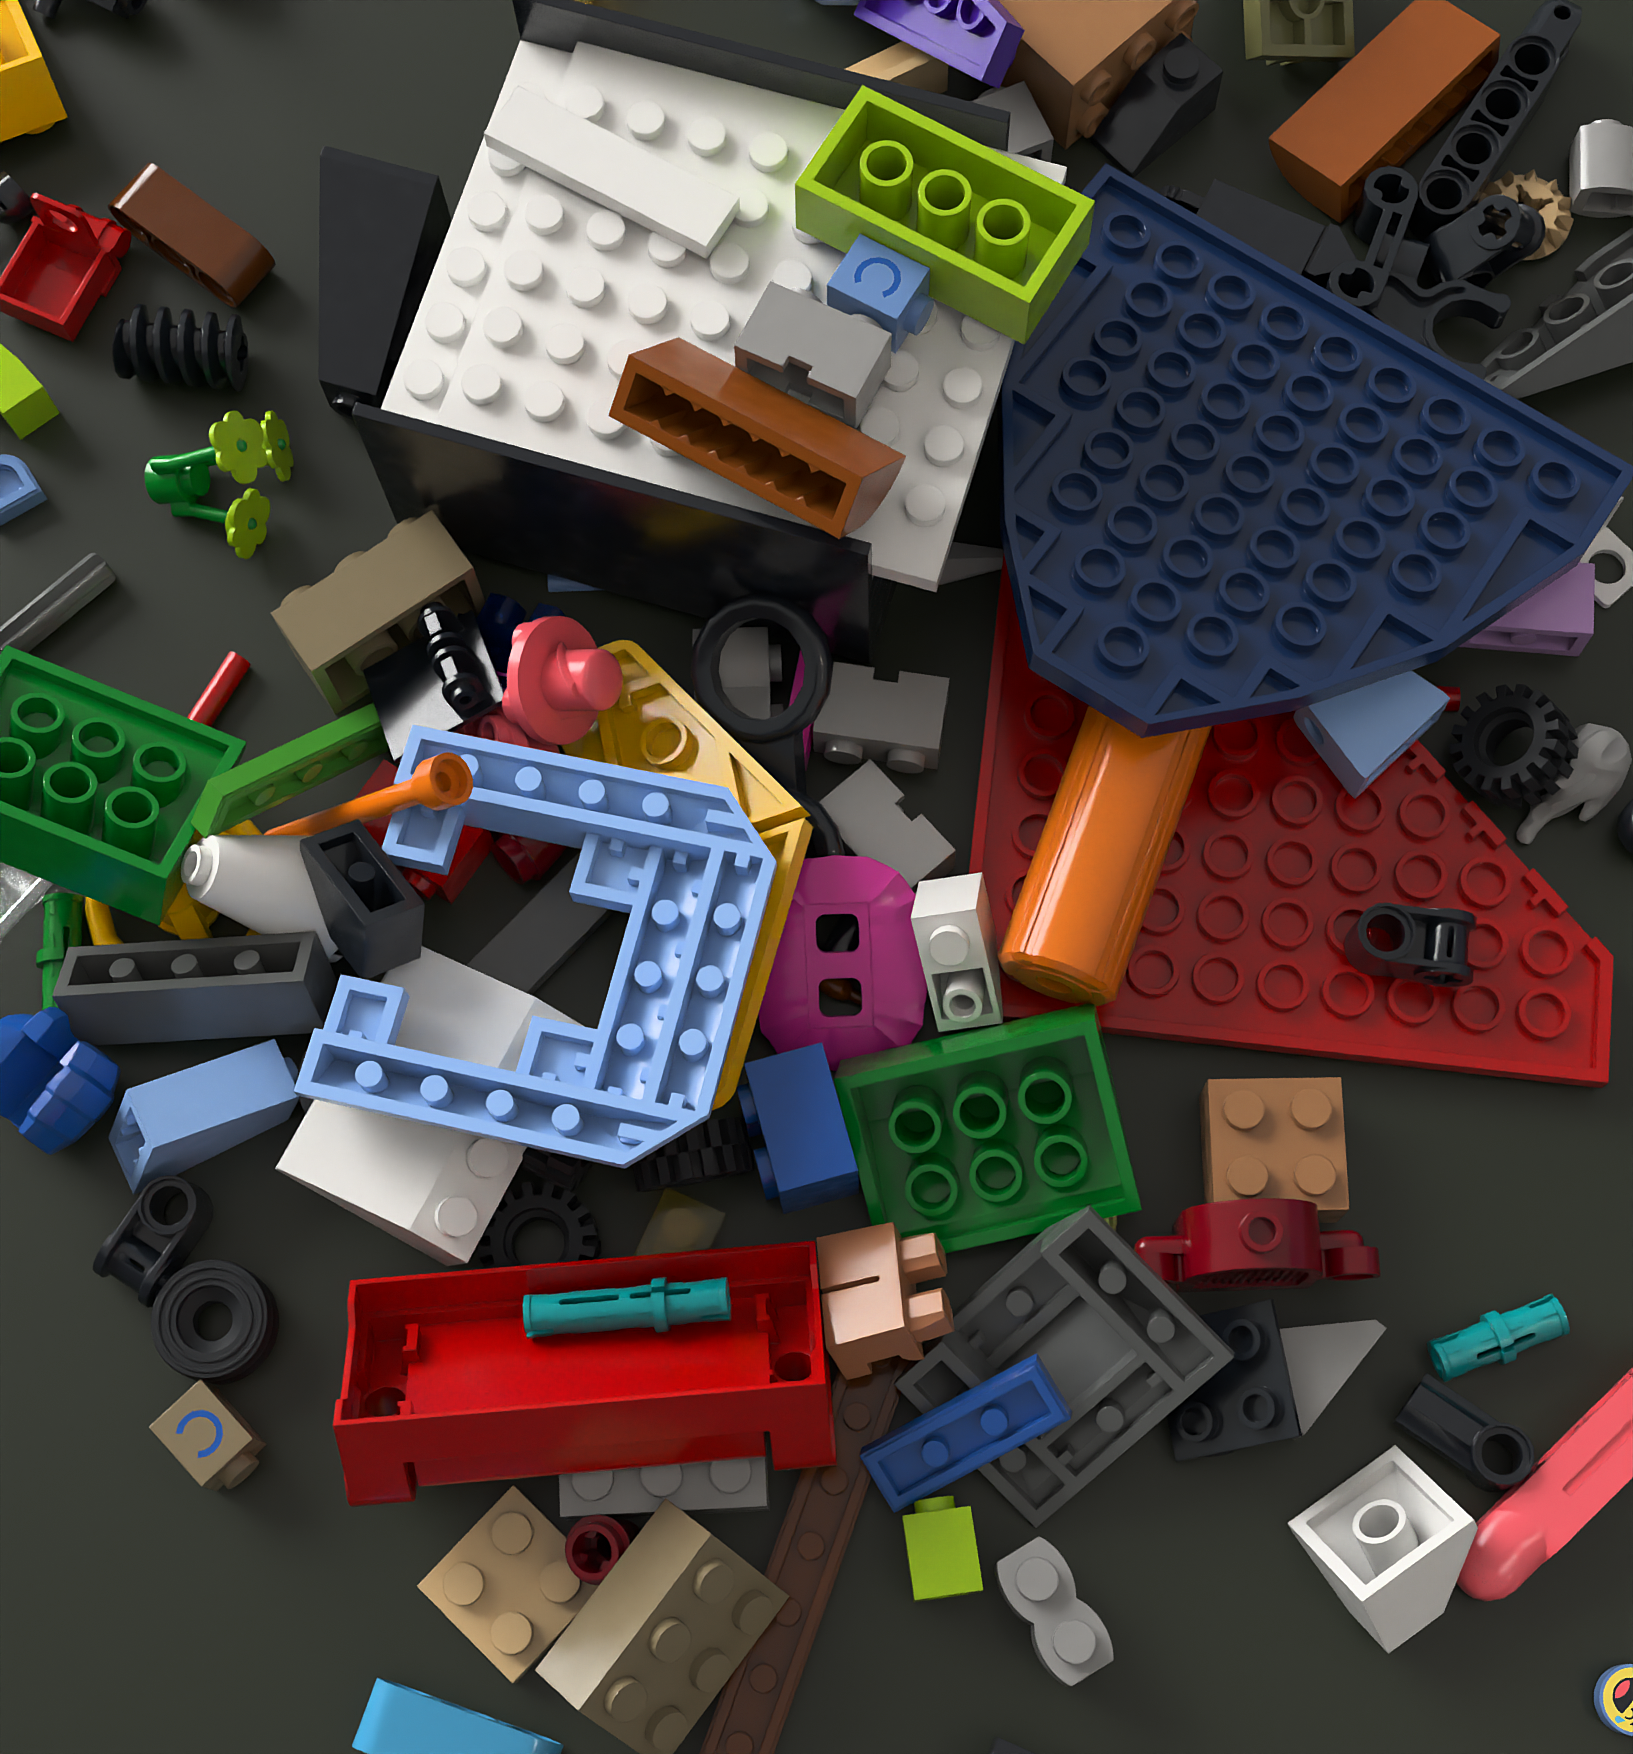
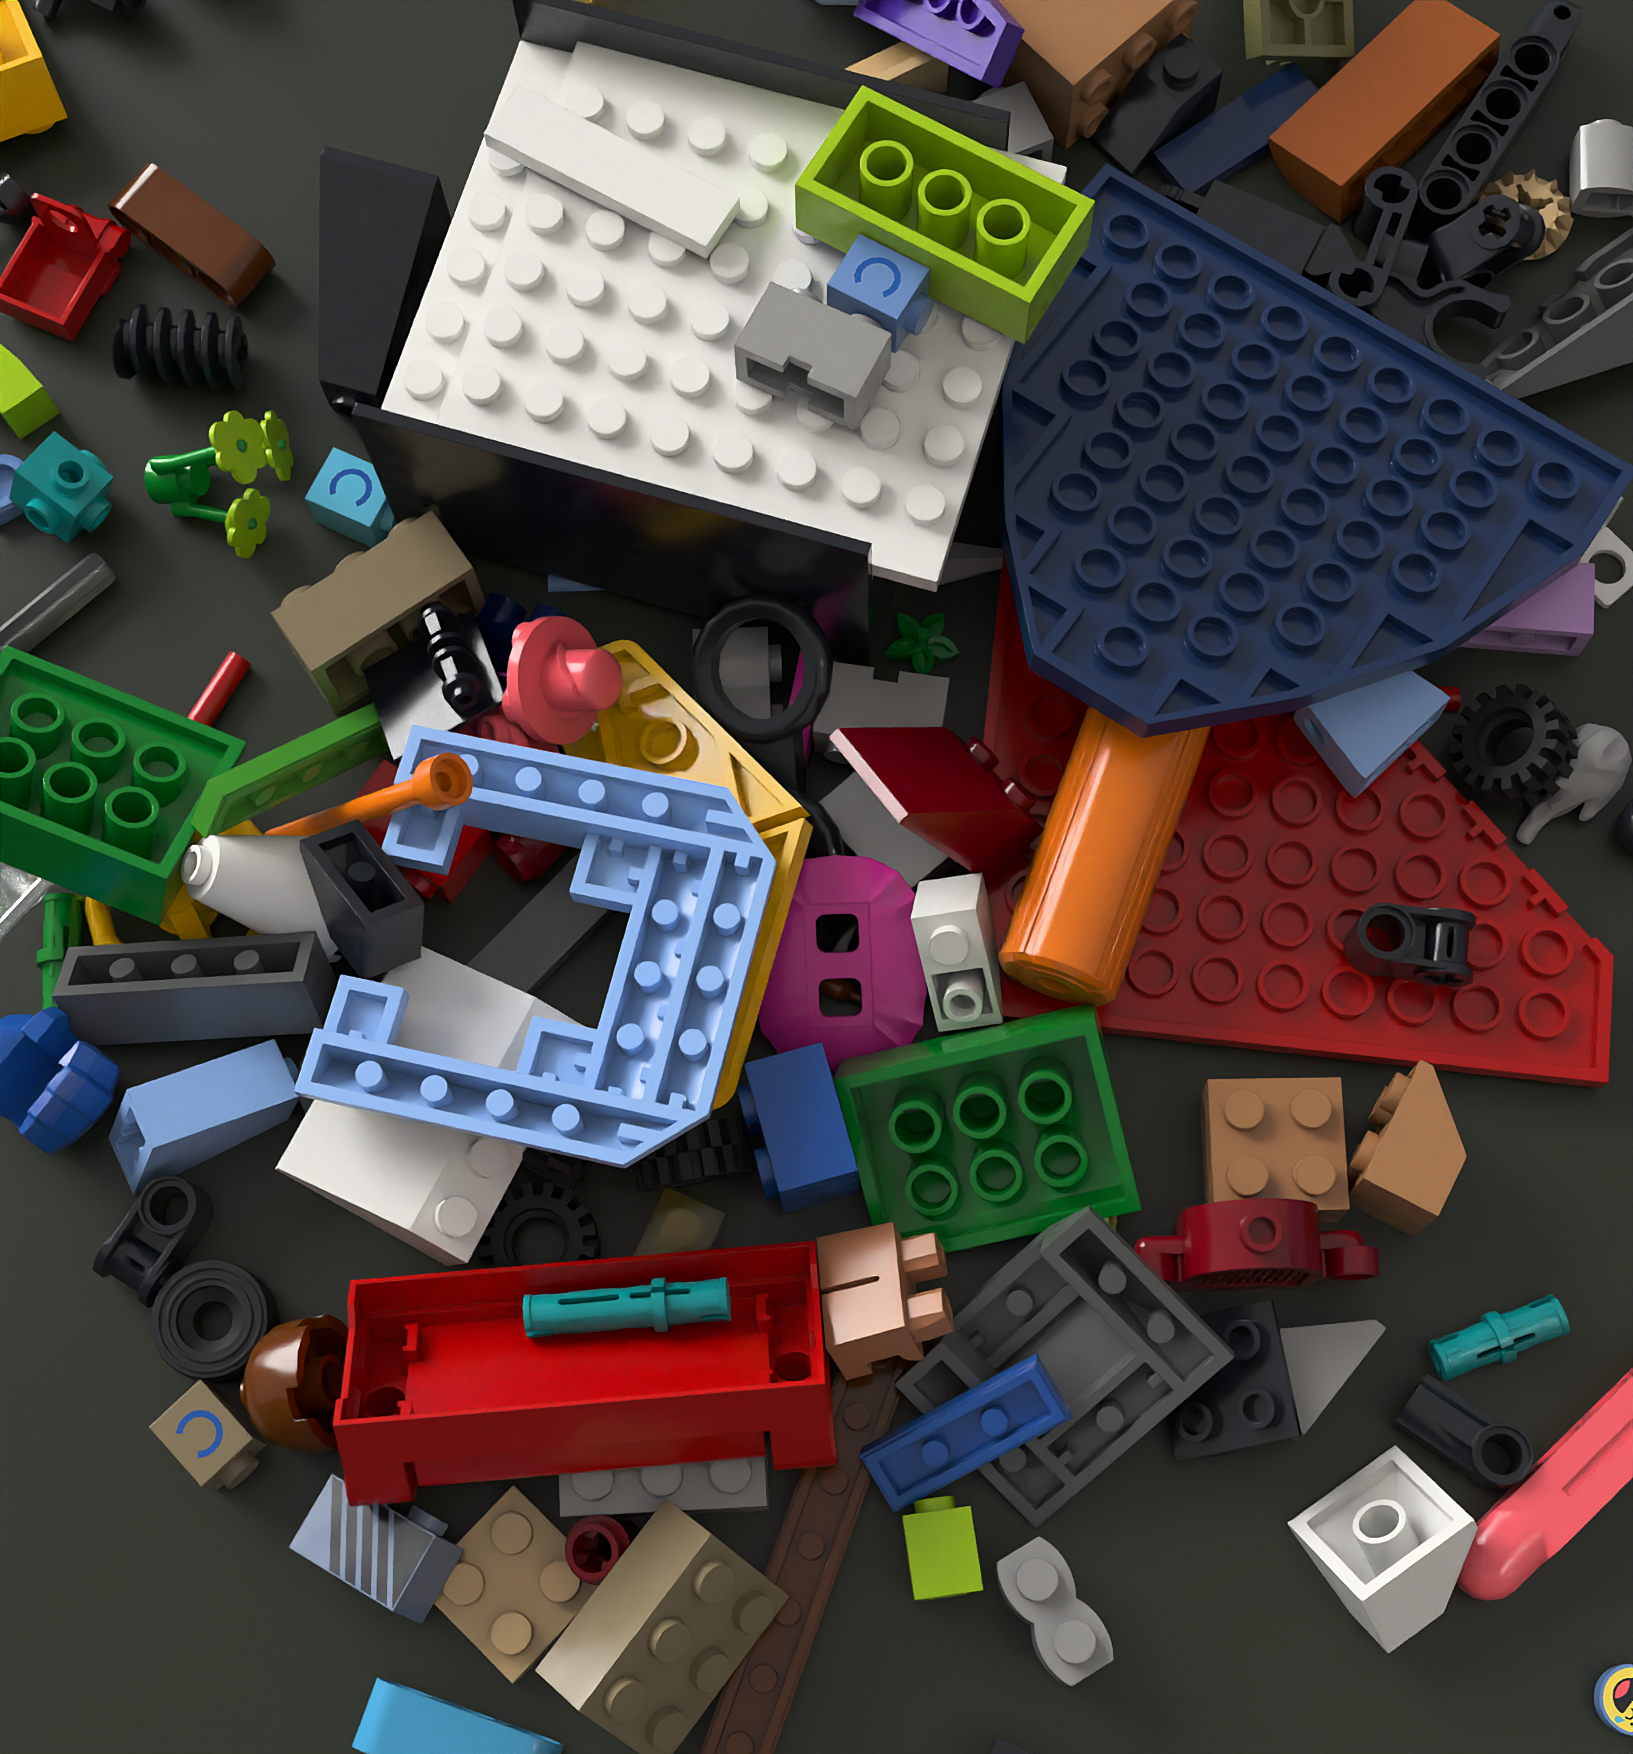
(62, 489): none -> teal brick
(296, 1382): none -> reddish brown cylinder
(350, 499): none -> medium azure brick
(379, 1550): none -> brick
(755, 435): dark orange brick -> none
(922, 643): none -> green plant
(944, 792): none -> dark red slope
(1234, 133): none -> dark blue tile
(1411, 1158): none -> medium nougat slope

